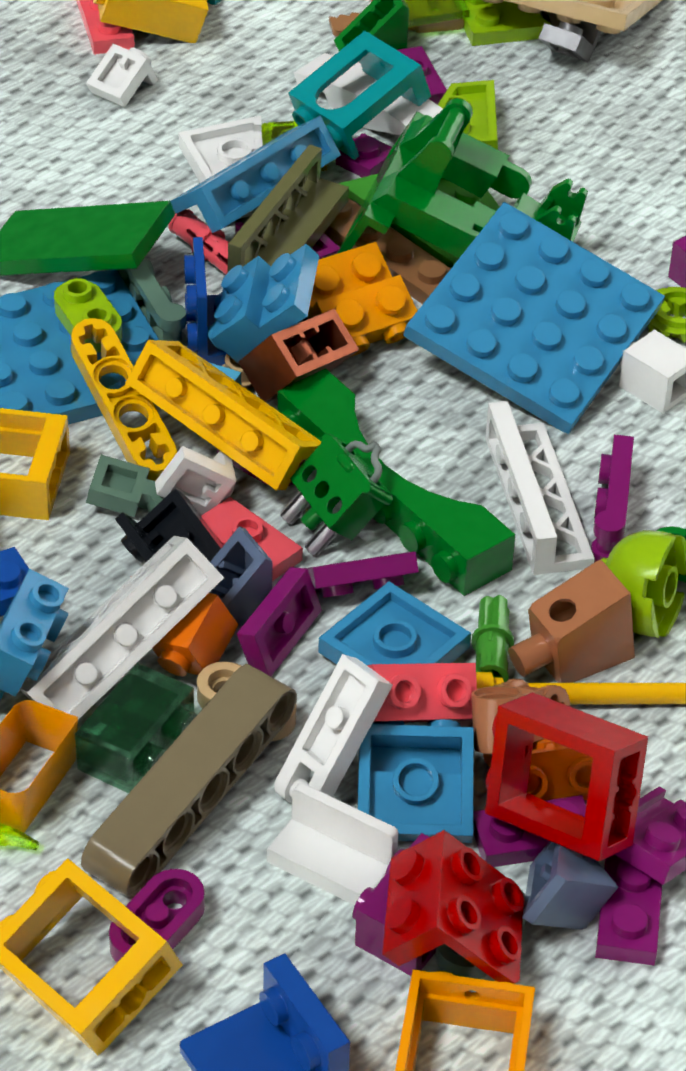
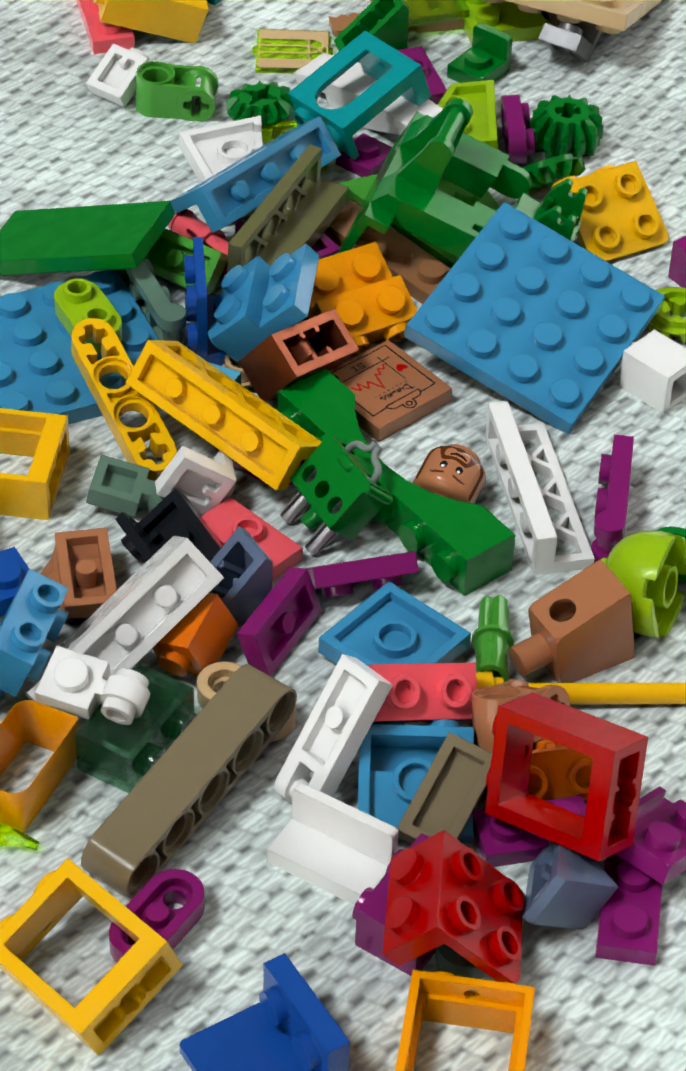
(79, 682): none -> white plate
(84, 566): none -> nougat slope
(168, 260): none -> bright green plate
(172, 91): none -> bright green piece
(260, 99): none -> green gear
(288, 49): none -> piece
(391, 389): none -> nougat tile
(447, 791): none -> dark tan tile
(452, 473): none -> nougat head
(486, 59): none -> green bracket
(515, 129): none -> magenta plate
(551, 170): none -> green gear
(566, 127): none -> green gear
(618, 213): none -> yellow bracket

